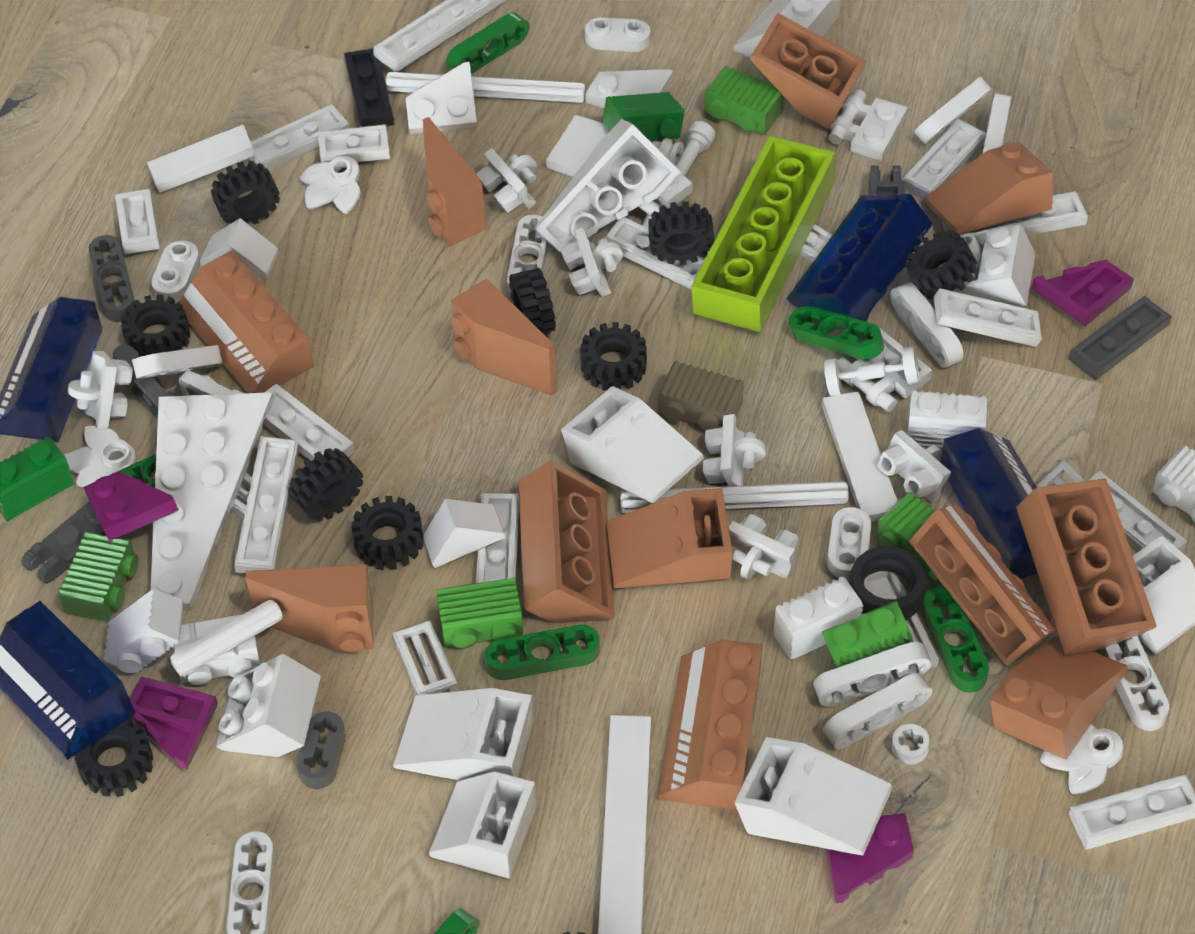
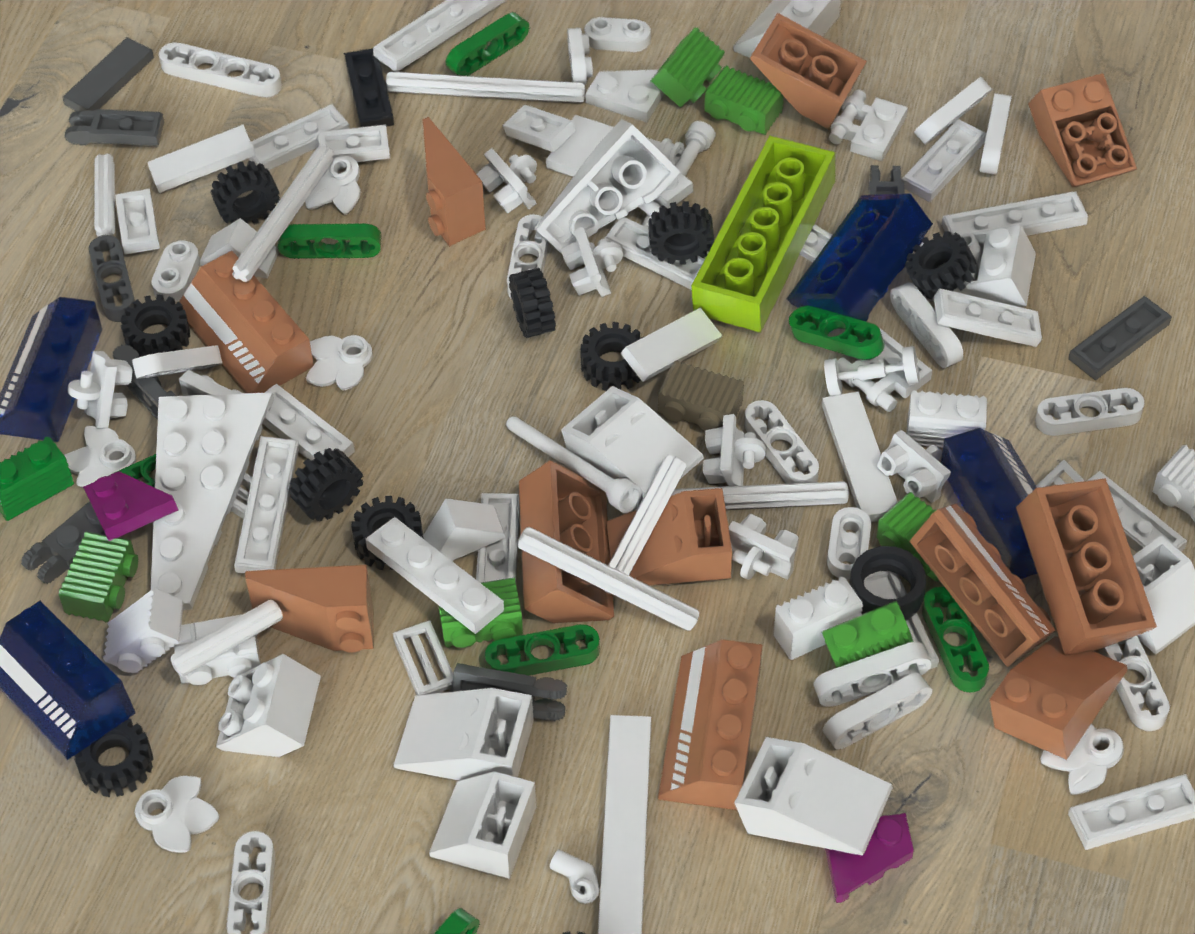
(104, 195): none -> white axle
(108, 76): none -> dark grey tile
(115, 127): none -> dark grey hinge
(172, 717): magenta wing -> none
(182, 813): none -> white plate
(257, 80): none -> white beam
(282, 214): none -> white axle
(329, 751): dark grey beam -> none
(339, 361): none -> white plate
(341, 232): none -> green beam
(435, 575): none -> white plate
(445, 101): white wing -> none
(473, 677): none -> dark grey hinge
(502, 339): nougat slope -> none
(539, 128): none -> white plate
(577, 47): none -> white plate
(580, 875): none -> white arm
(608, 578): none -> white axle
(620, 492): none -> white piece
(647, 514): none -> white axle
(653, 114): green brick -> none
(671, 343): none -> white tile
(688, 67): none -> bright green brick
(781, 430): none -> white beam
(918, 735): white bush -> none
(994, 190): nougat slope -> none
(1076, 422): none -> white beam
(1082, 130): none -> nougat slope
(1085, 290): magenta wing -> none

